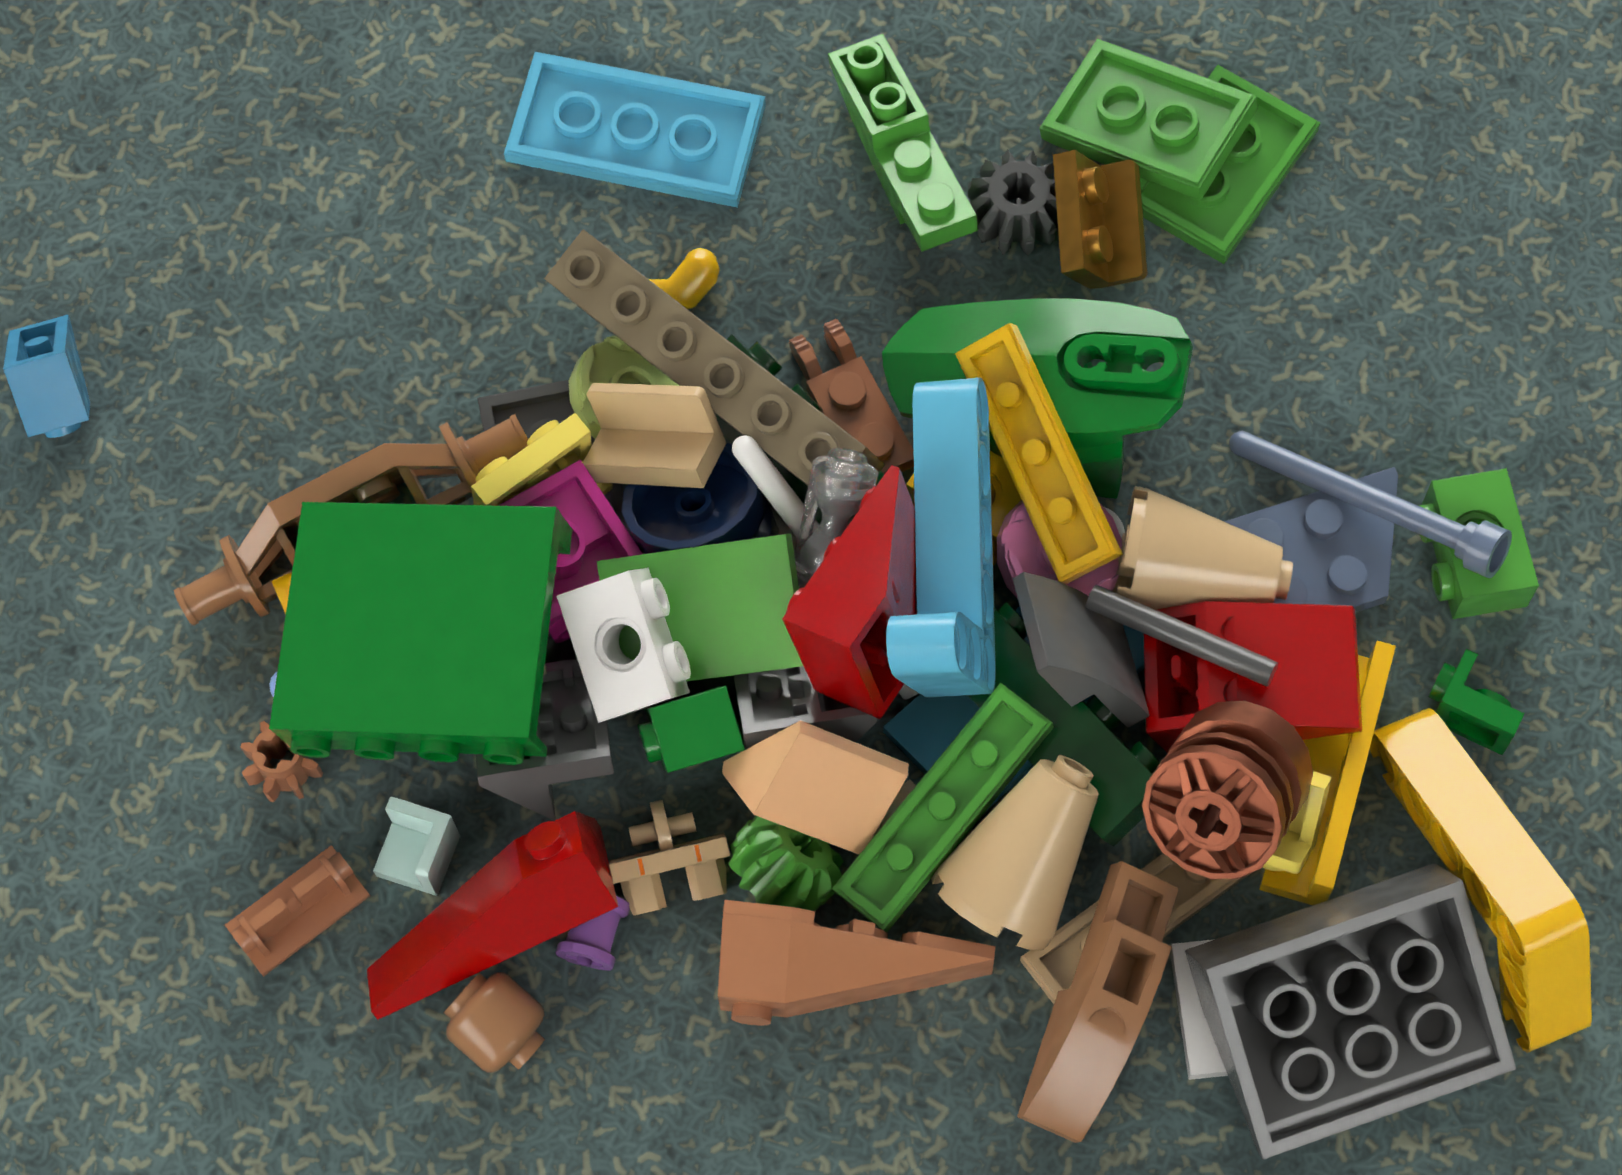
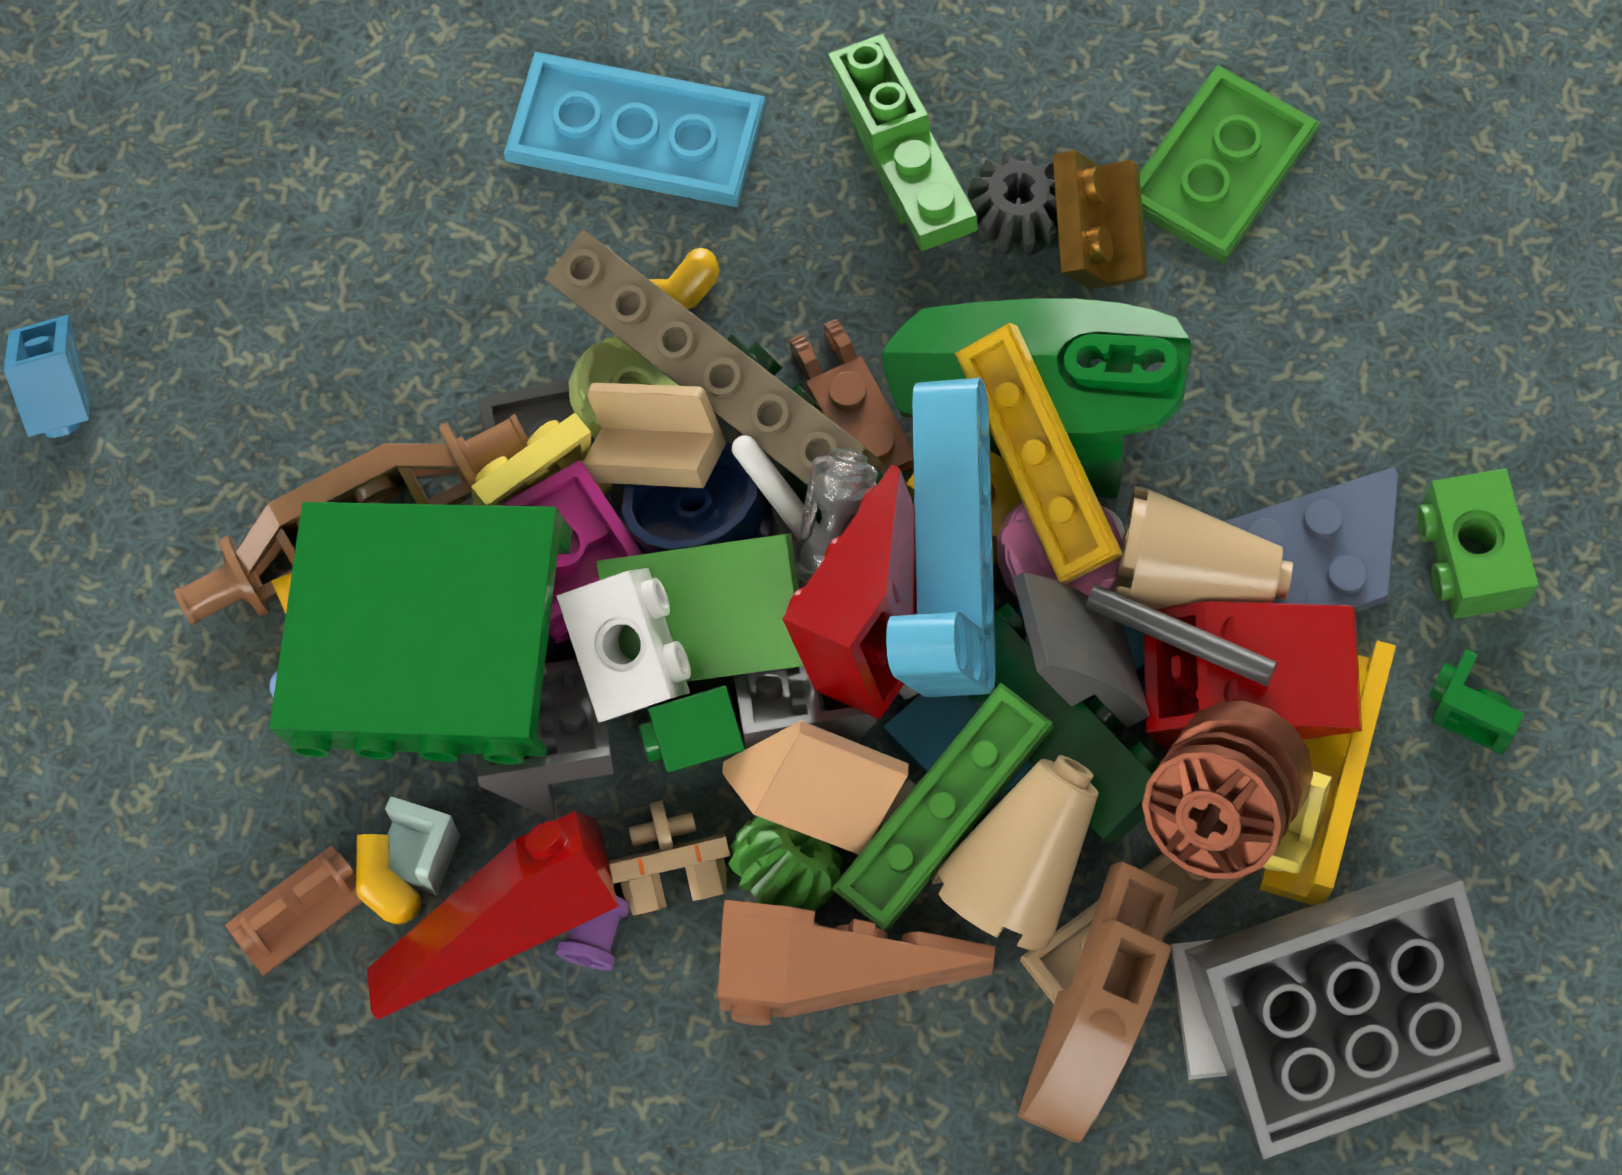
(287, 775): nougat gear -> none
(380, 886): none -> yellow arm
(495, 1022): medium nougat head -> none
(1150, 113): bright green tile -> none
(1480, 545): sand blue piece -> none
(1504, 873): yellow beam -> none

